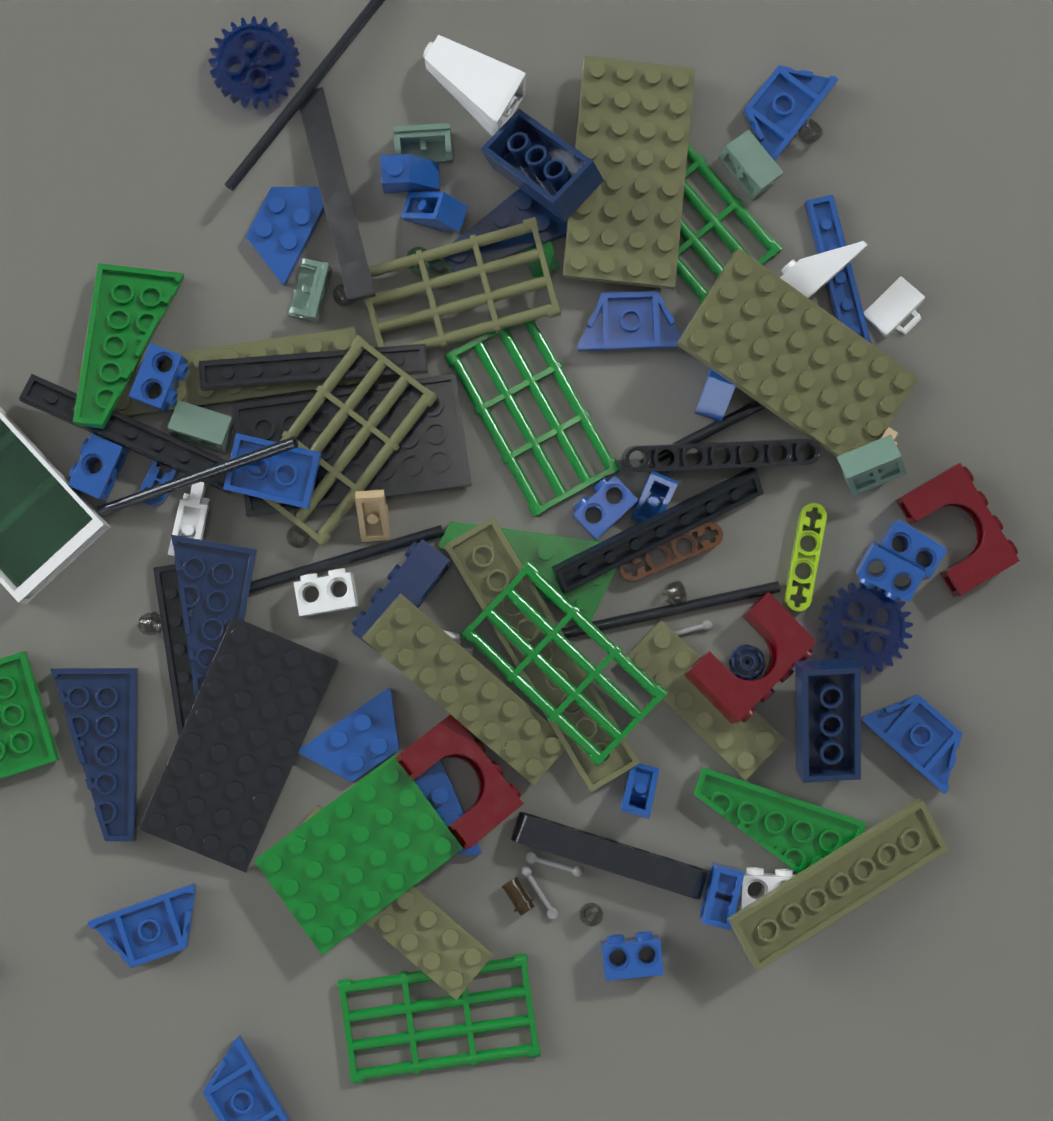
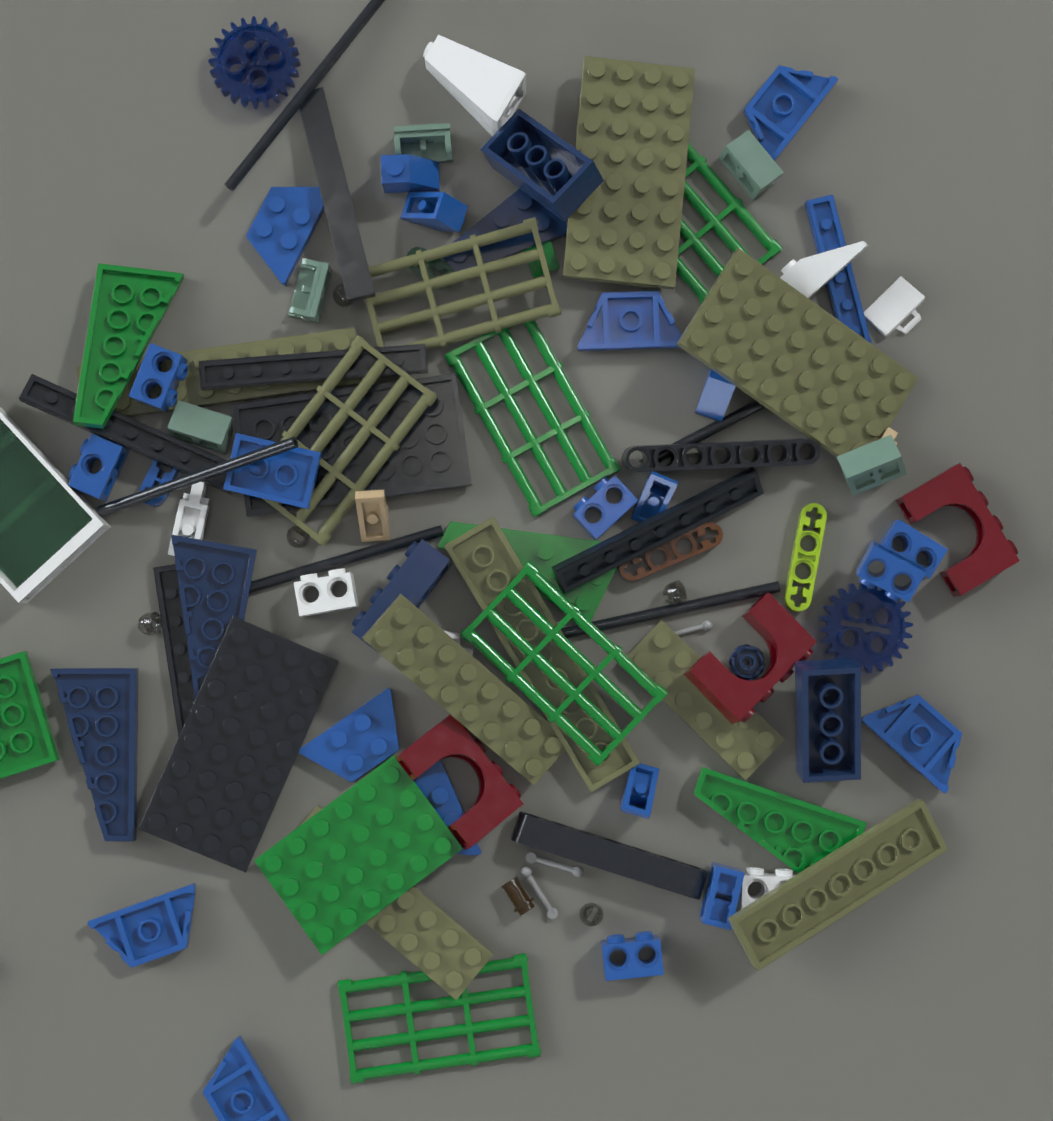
(810, 131): clear smoke hinge -> none

